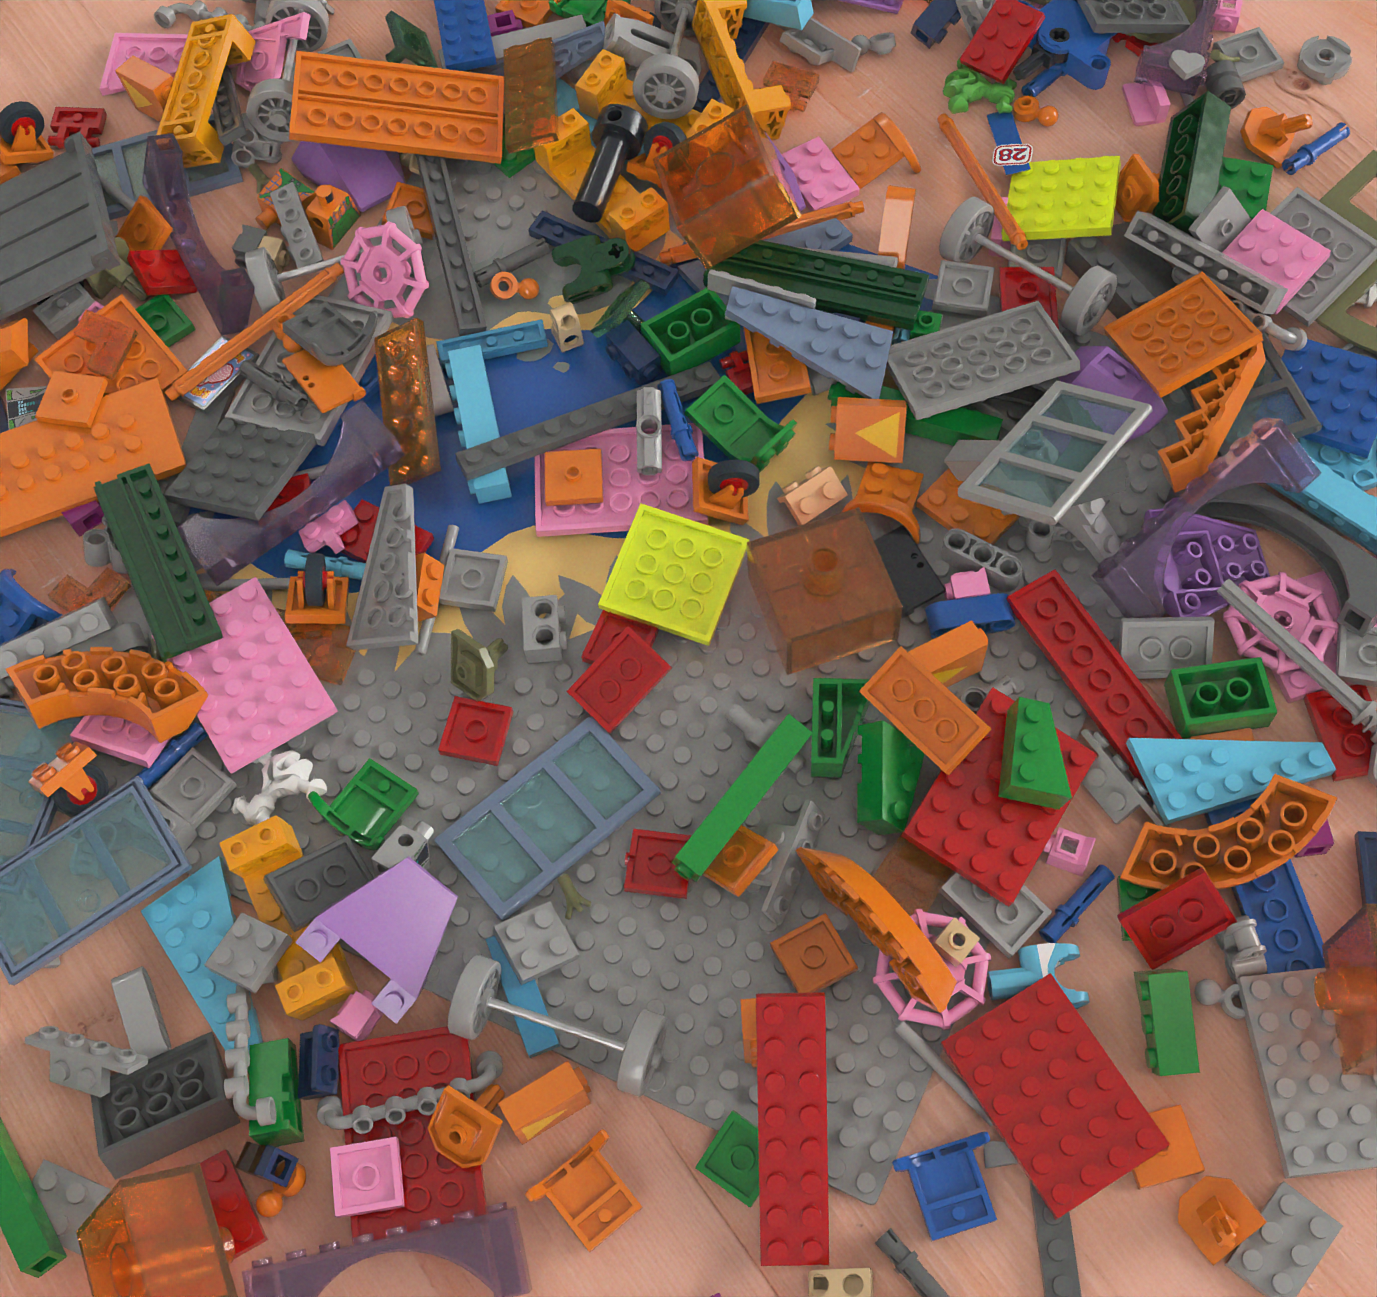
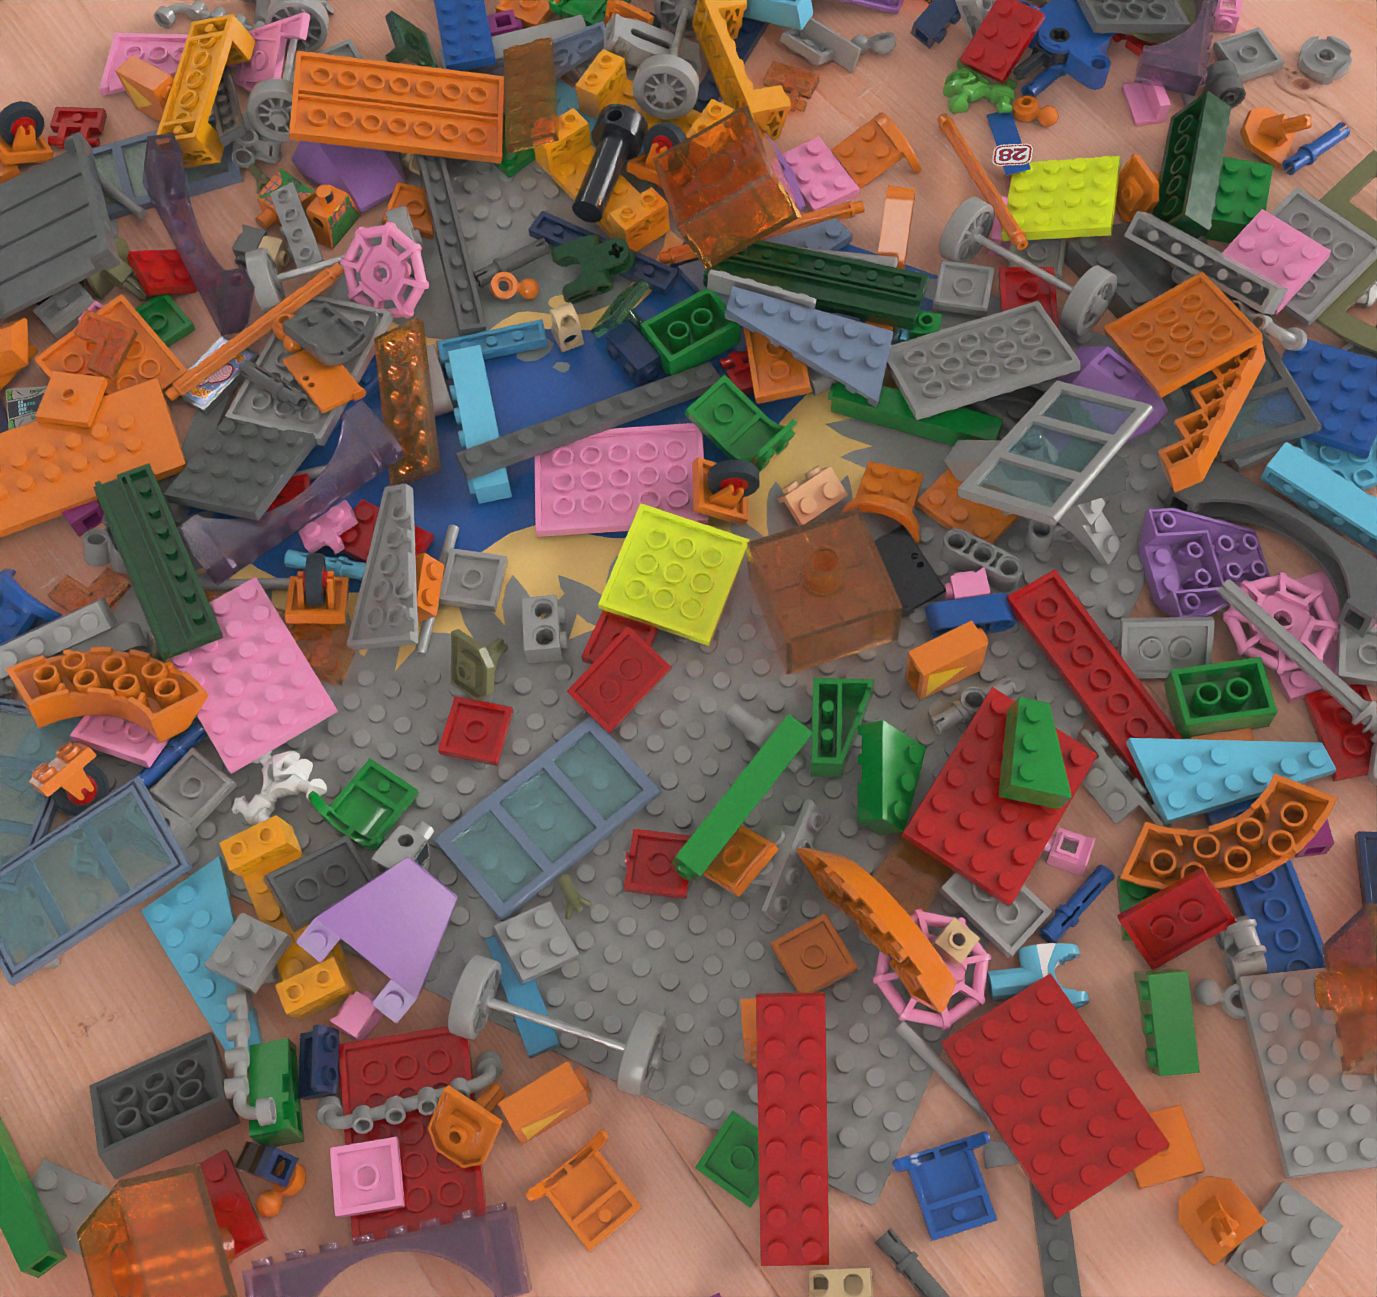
(82, 1061): light grey bracket -> none
(141, 1013): light grey beam -> none
(144, 227): orange plate -> none
(573, 477): orange plate -> none
(649, 445): light grey piece -> none
(680, 429): blue pin -> none
(868, 429): orange brick -> none
(925, 710): orange plate -> none
(1136, 572): clear purple arch -> none
(1186, 63): light grey tile -> none
(1217, 56): olive bar -> none
(1220, 221): light grey plate -> none

